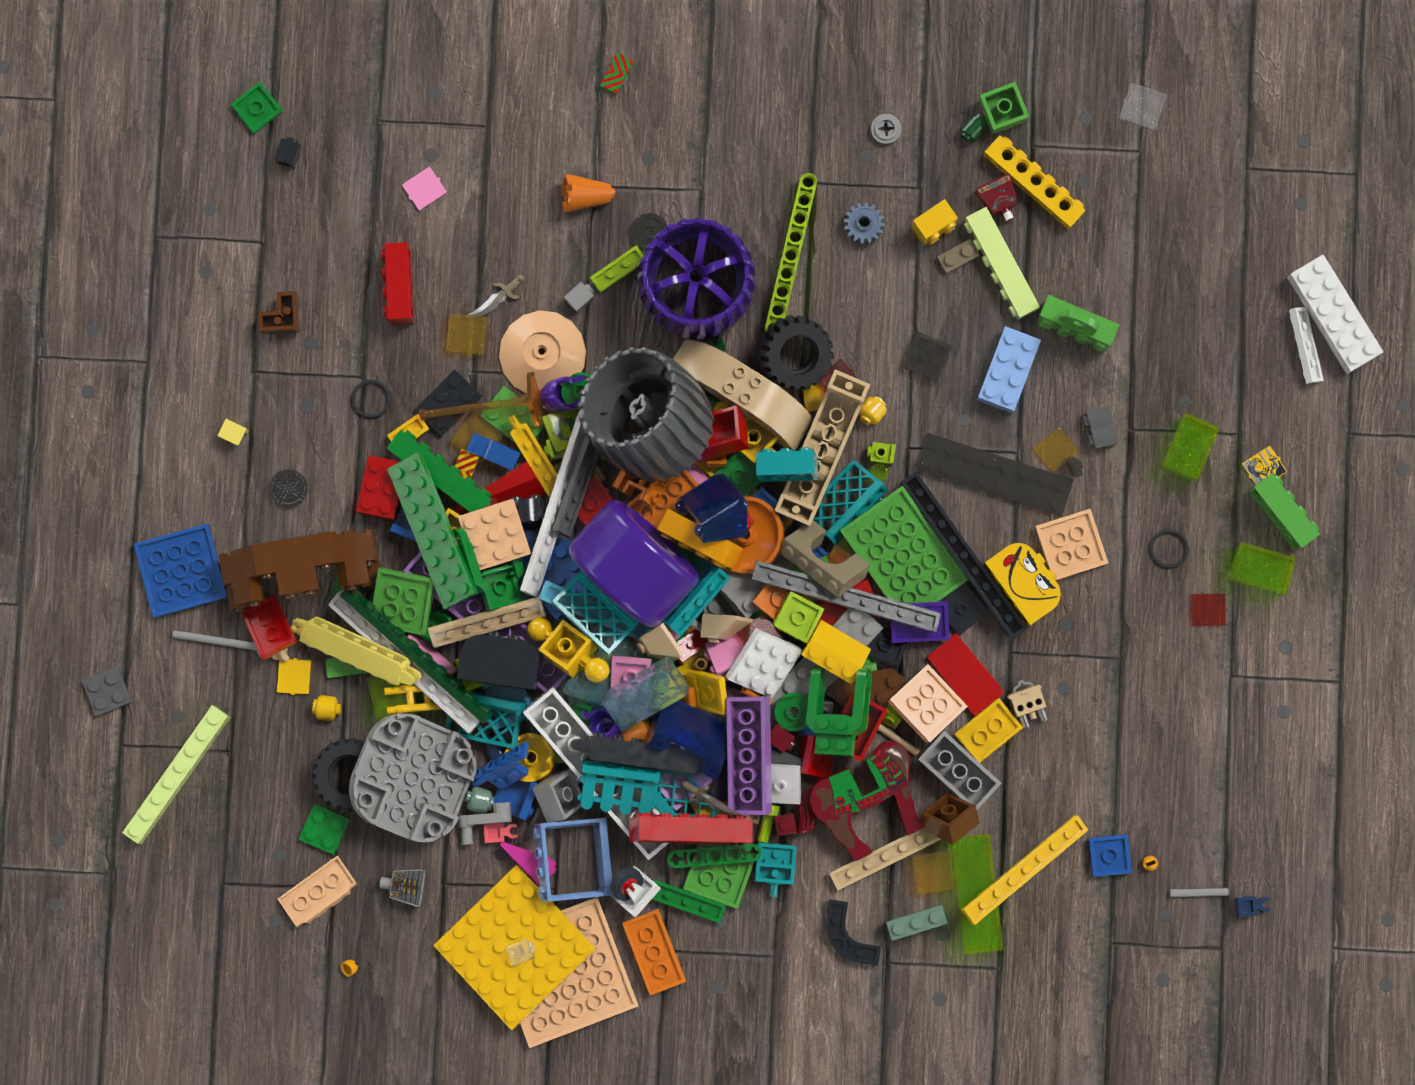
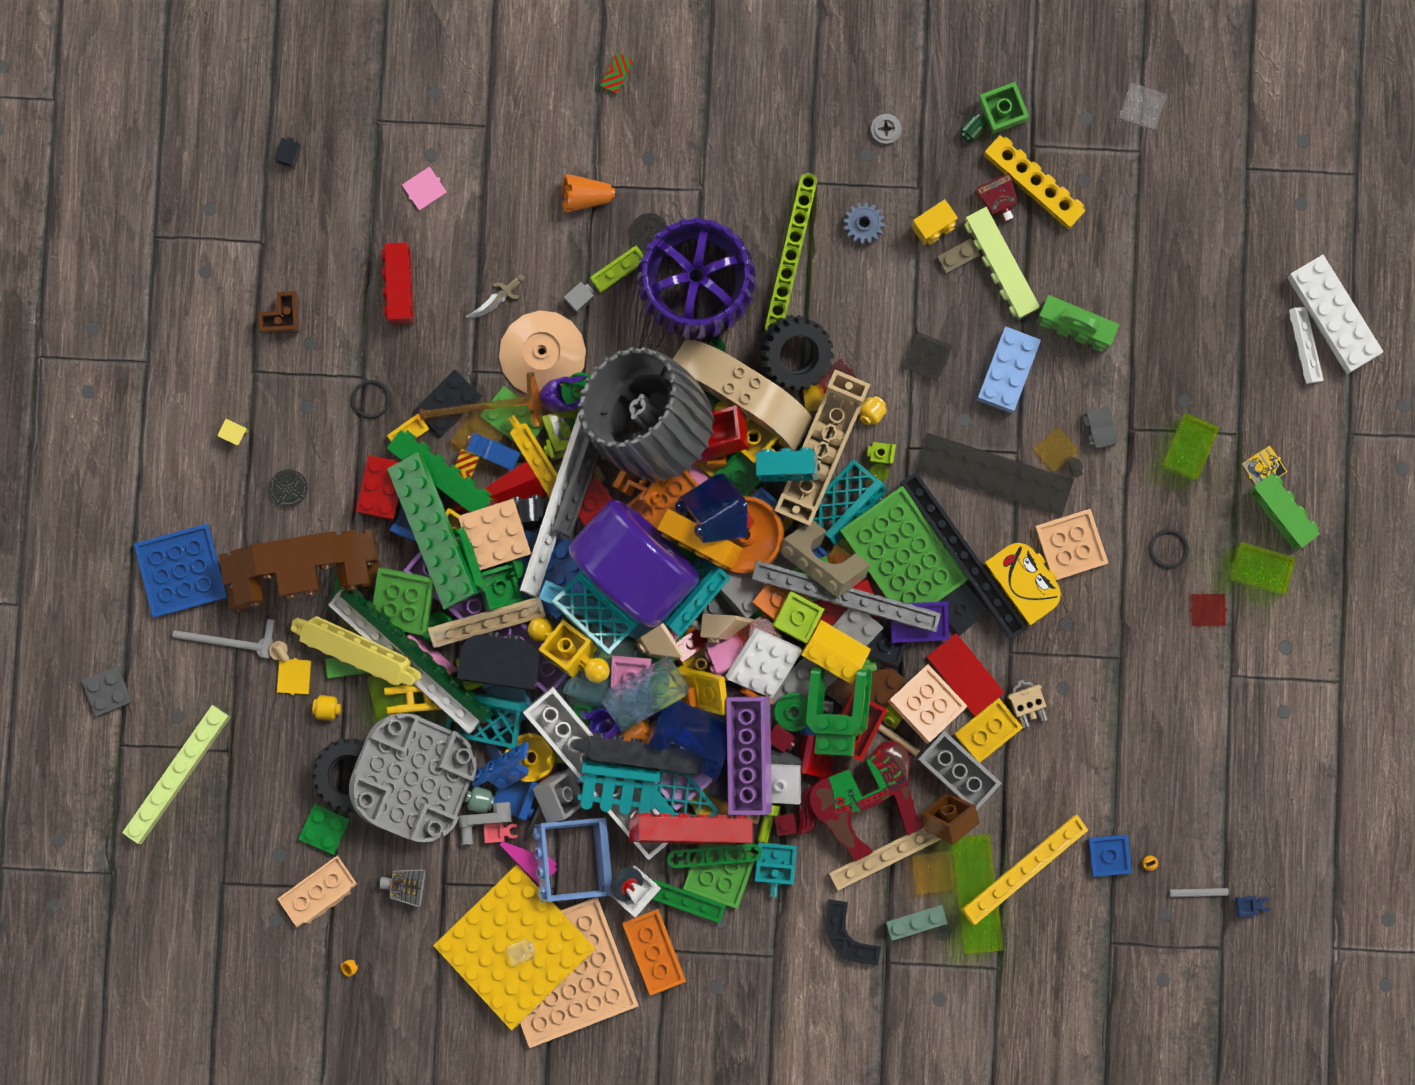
(256, 108): green tile -> none
(269, 627): red tile -> none
(467, 334): clear yellow plate -> none
(701, 795): piece -> none

